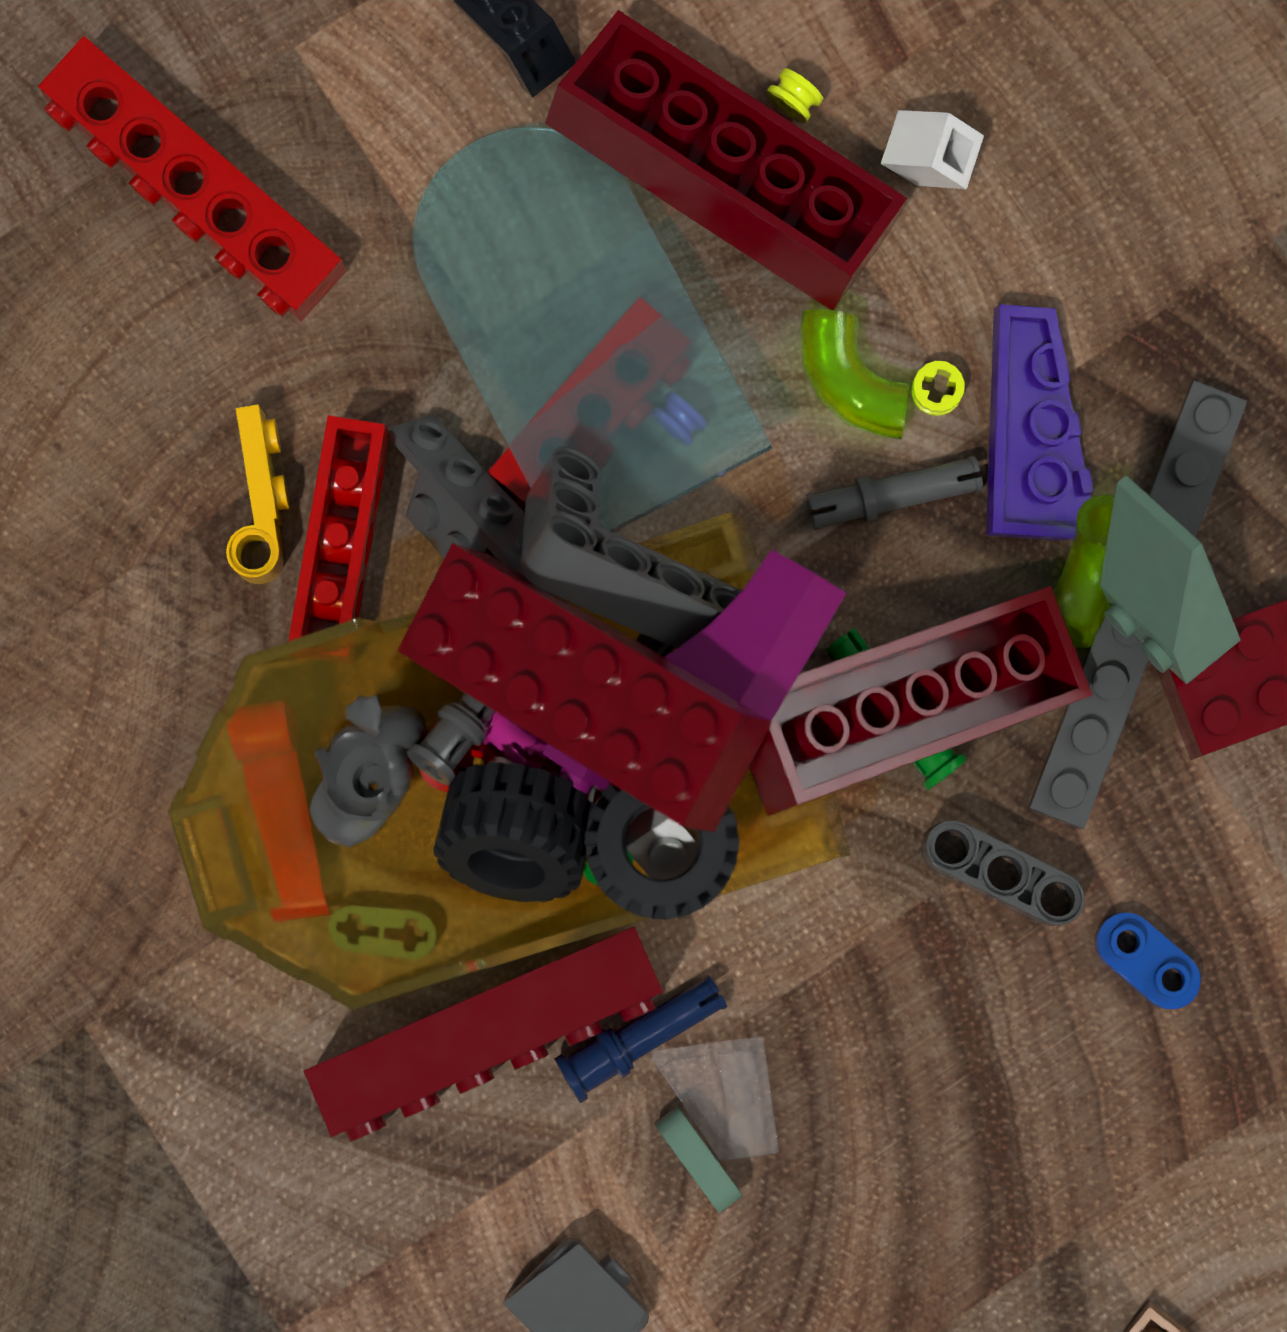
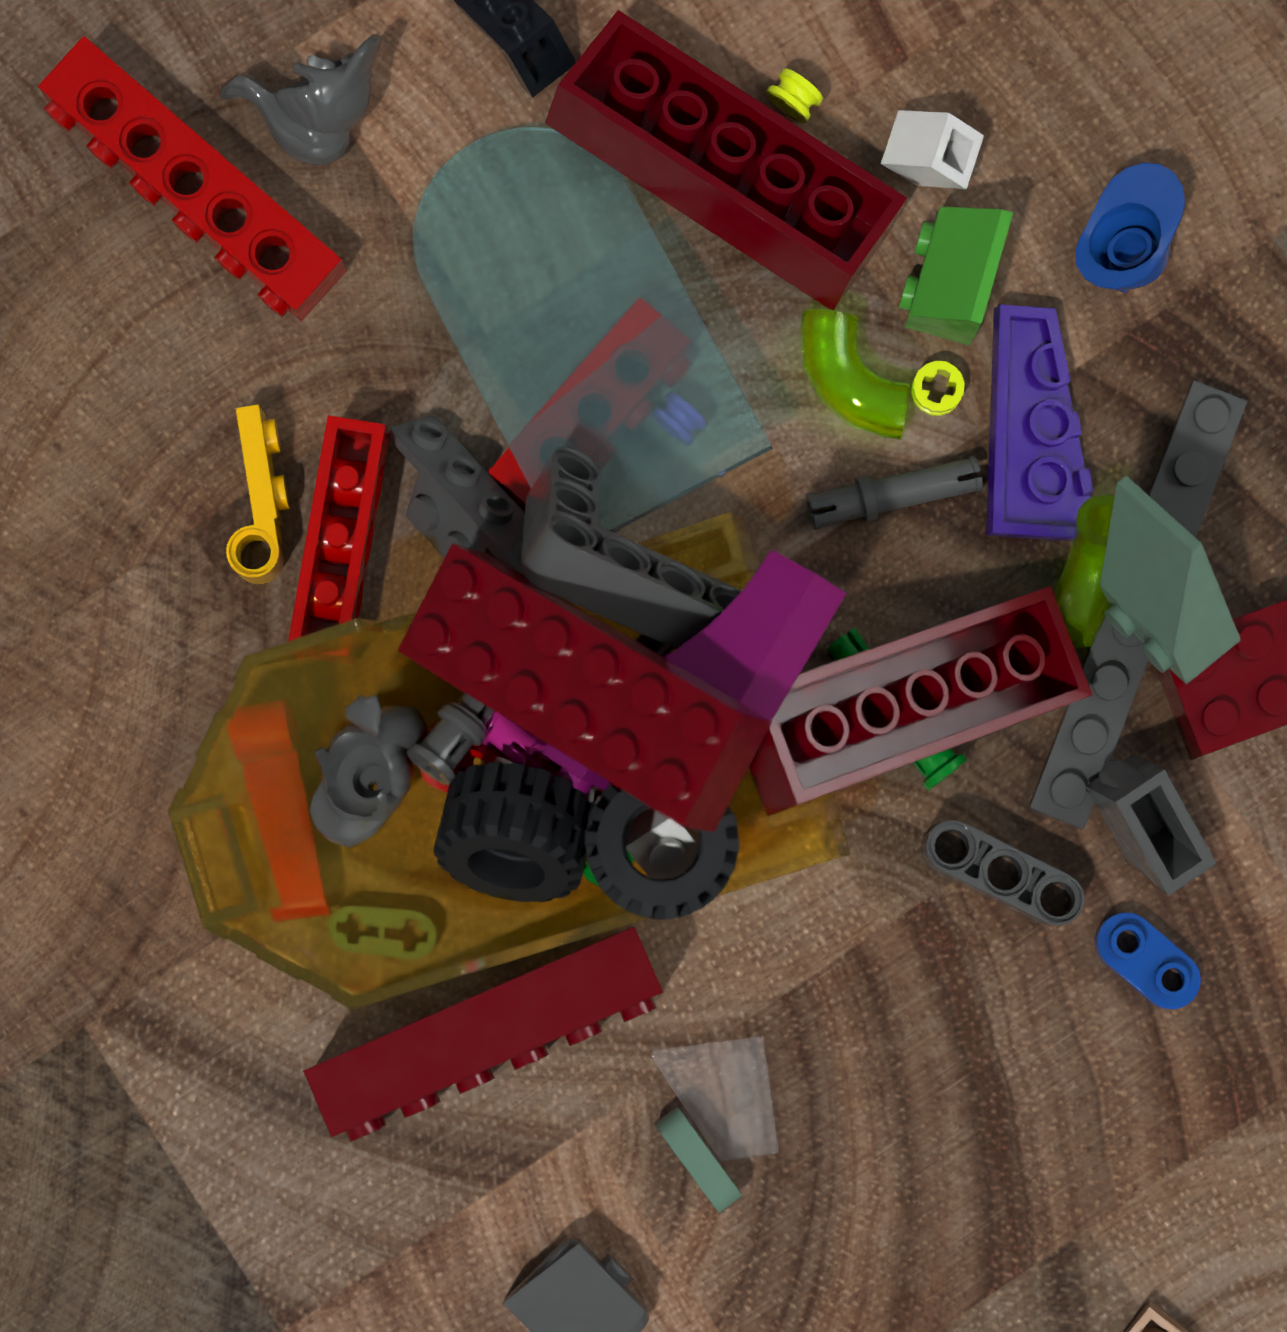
(315, 114): none -> dark grey piece
(615, 1052): dark blue pin -> none
(956, 272): none -> bright green slope
(1131, 228): none -> blue piece
(1150, 822): none -> dark grey torso

